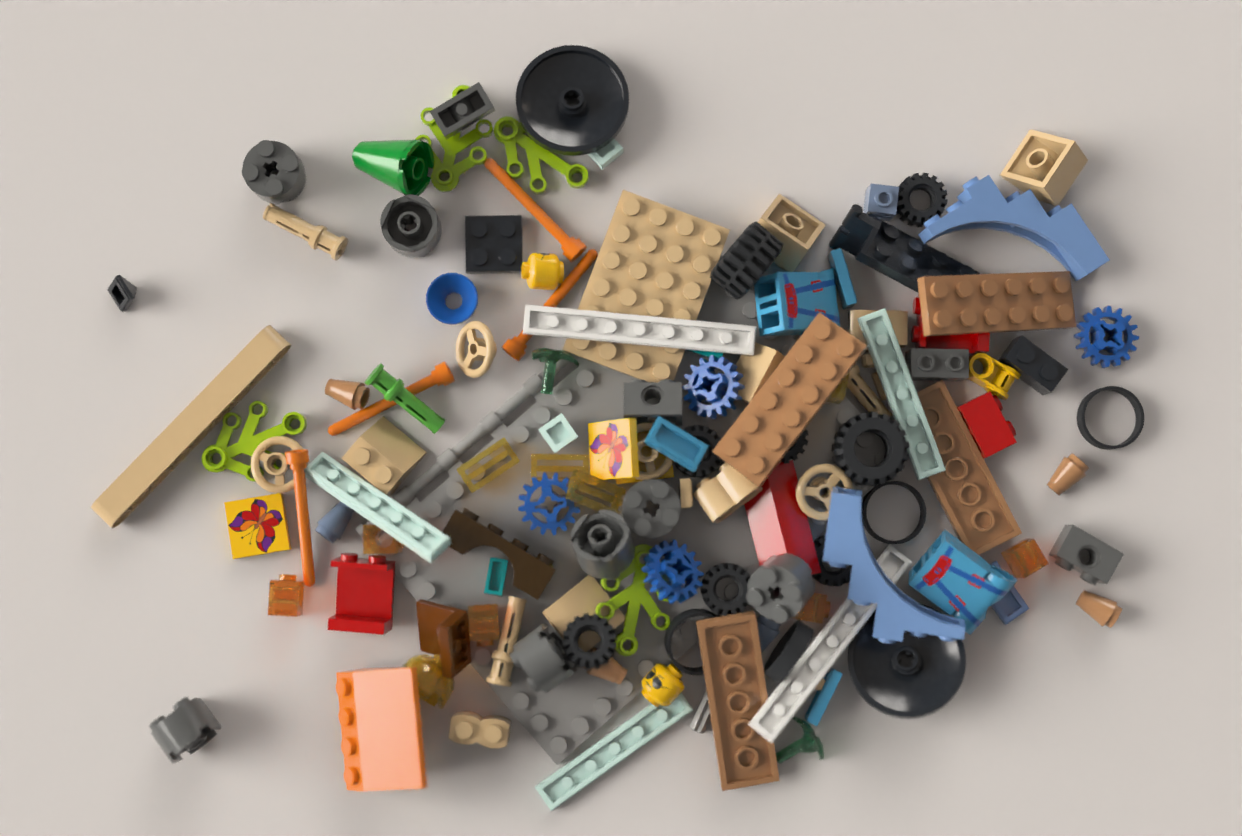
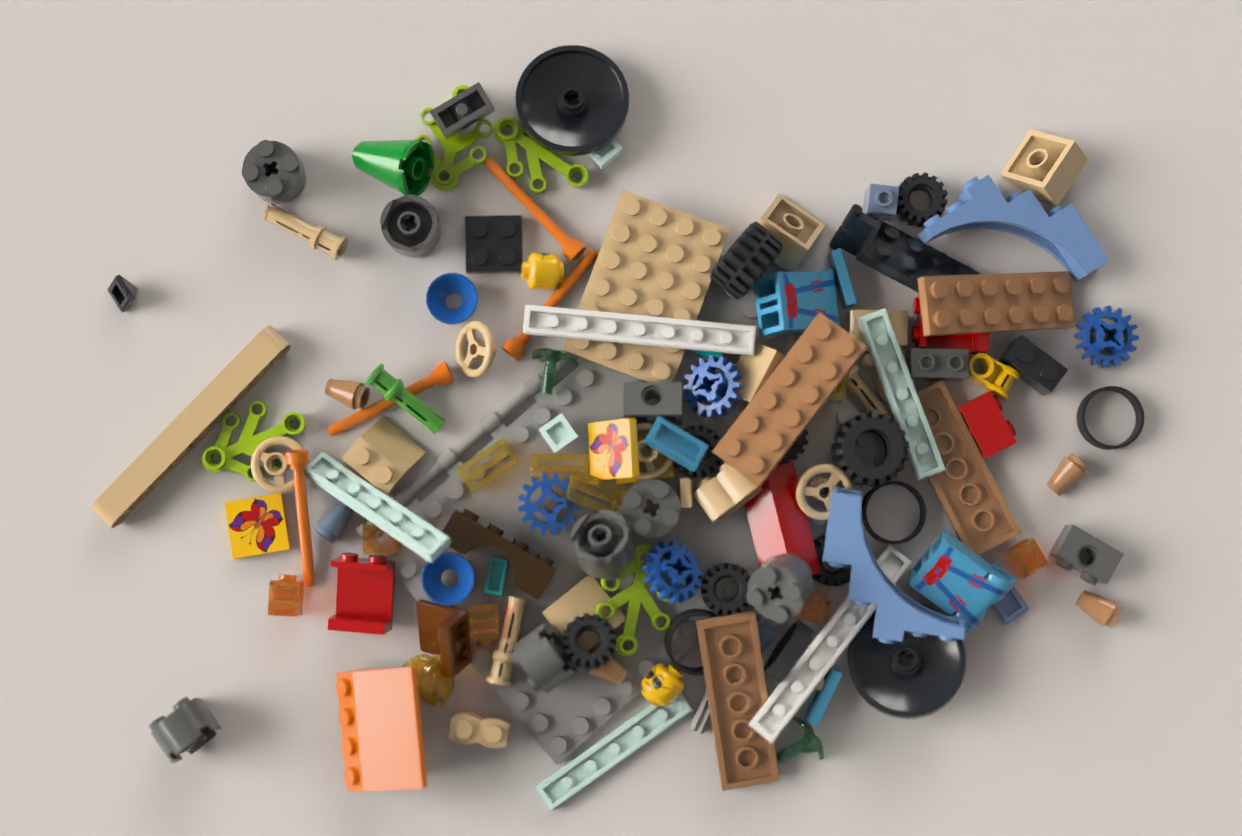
(432, 579): none -> blue piece

